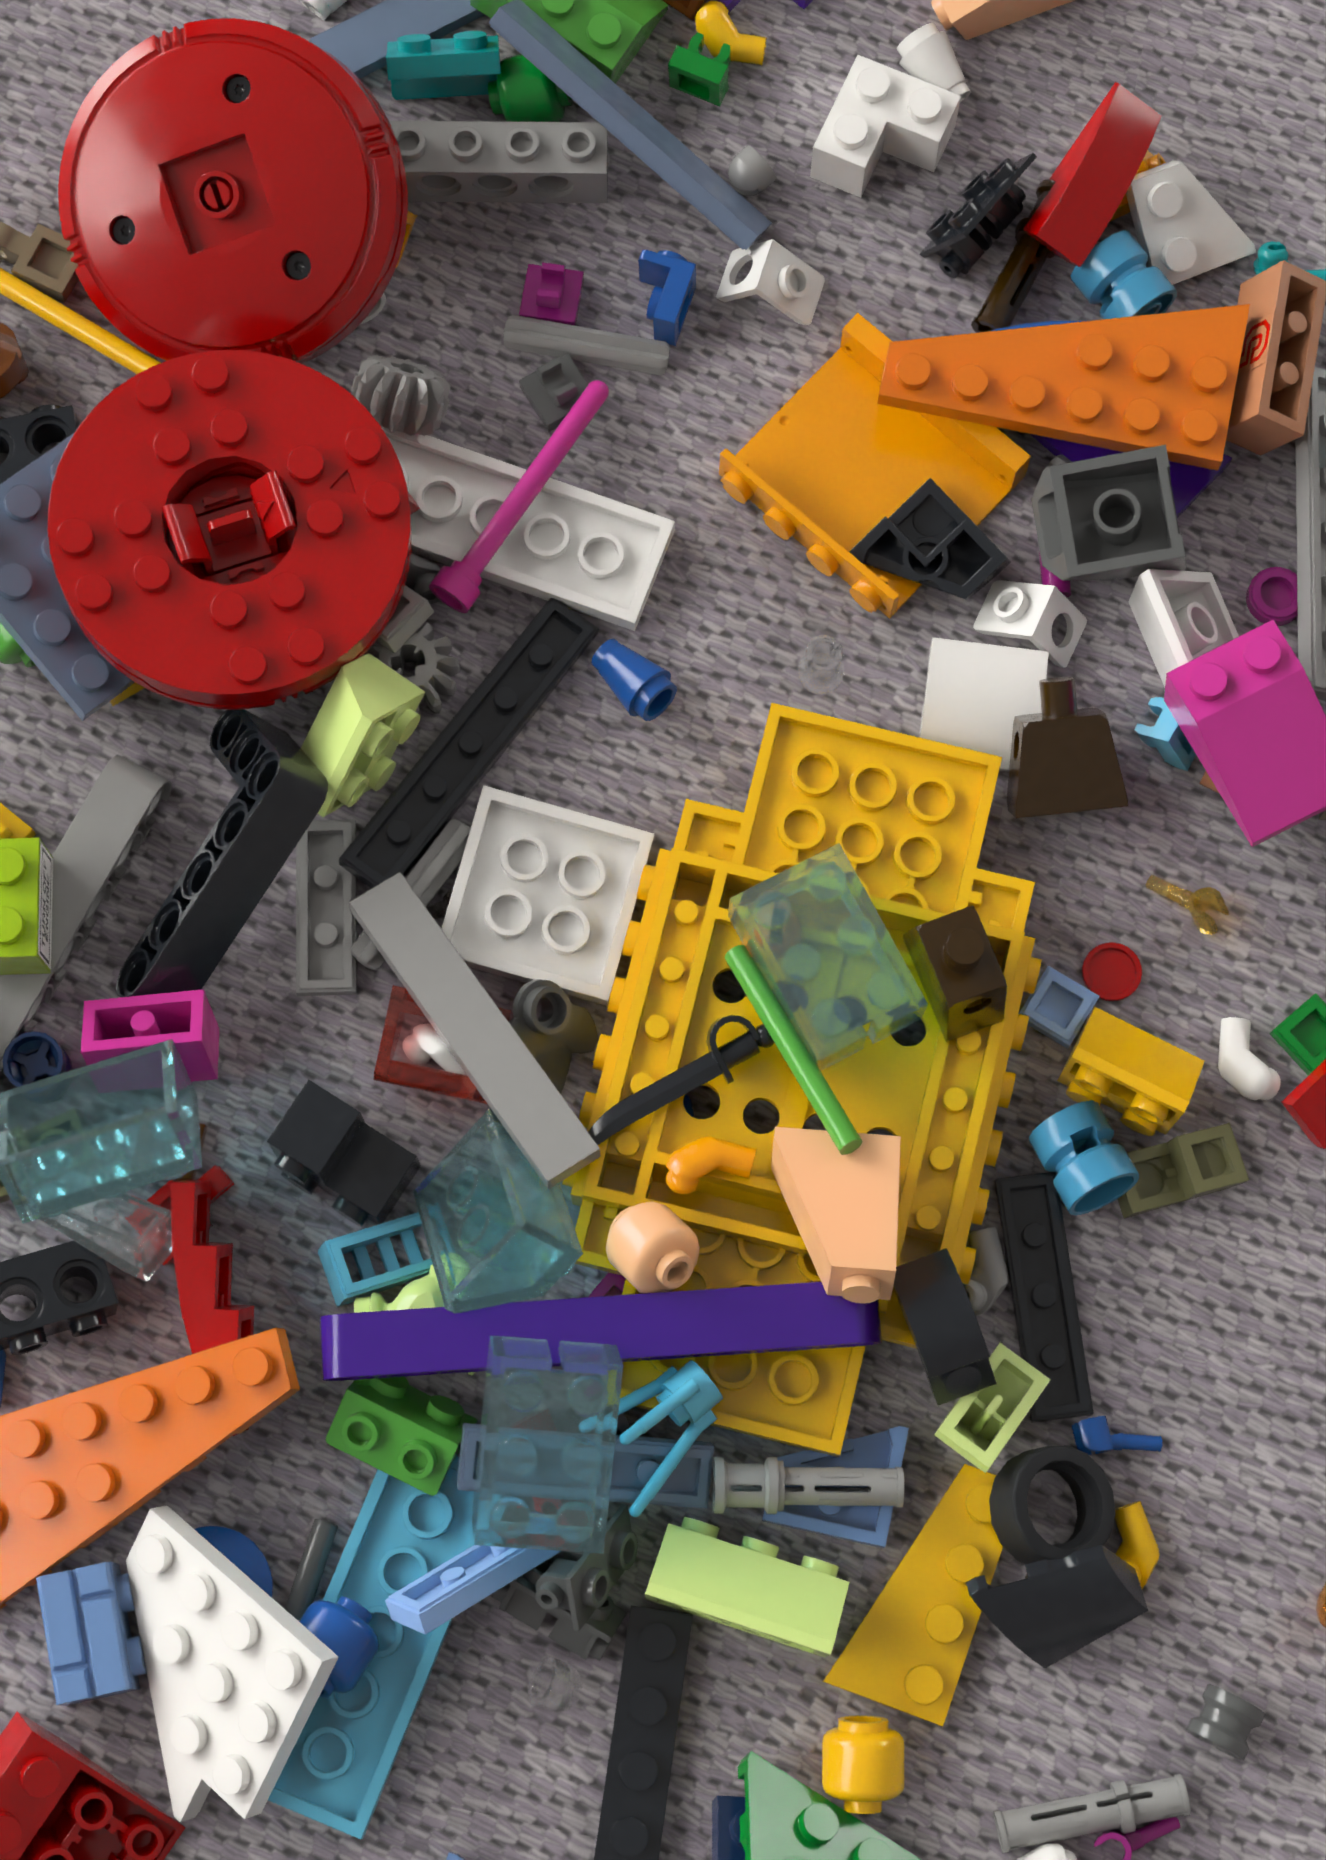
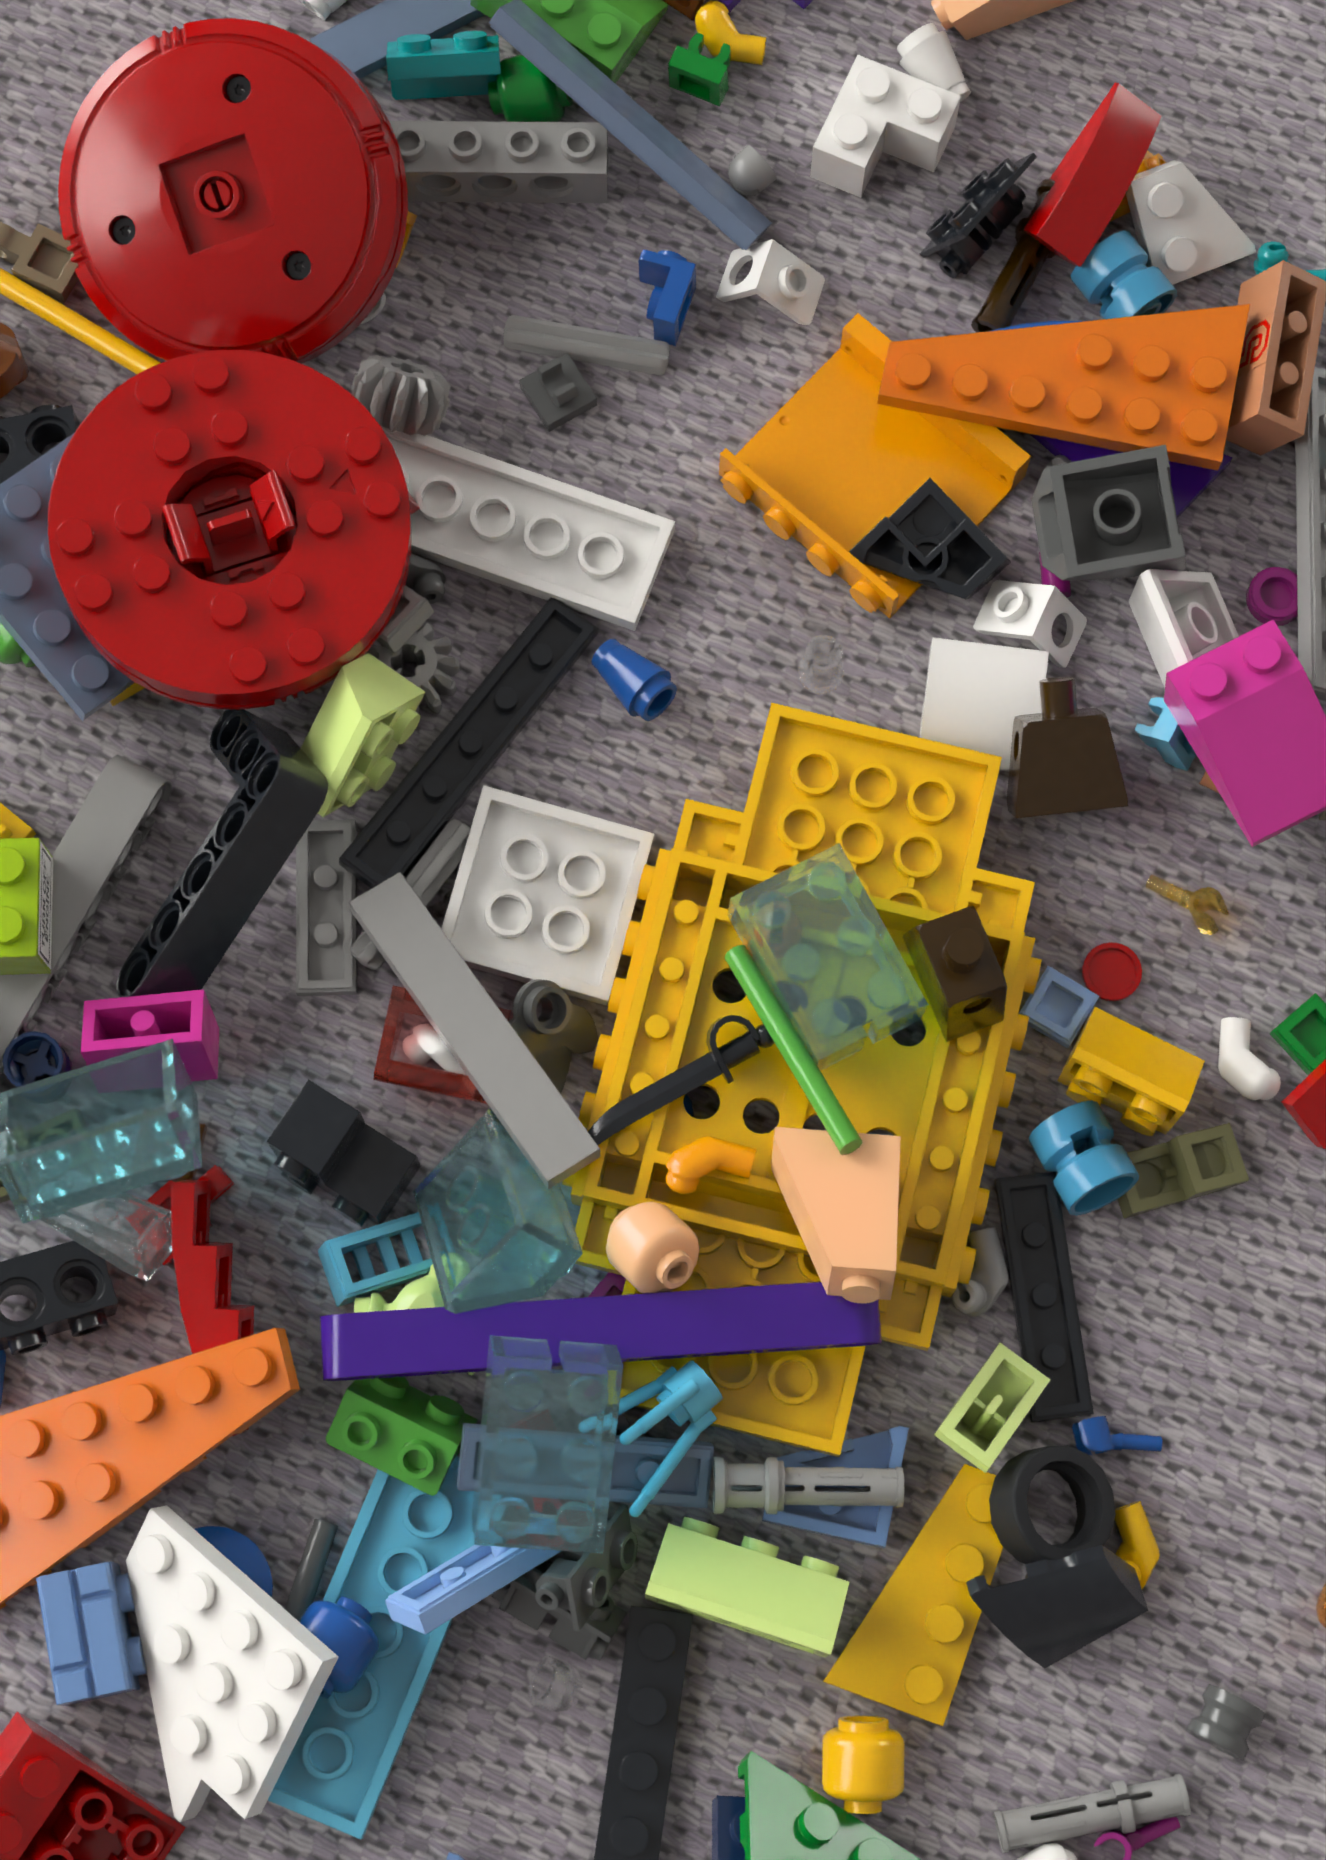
(459, 583): dark pink piece -> none
(552, 293): magenta tile -> none
(943, 1326): black brick -> none

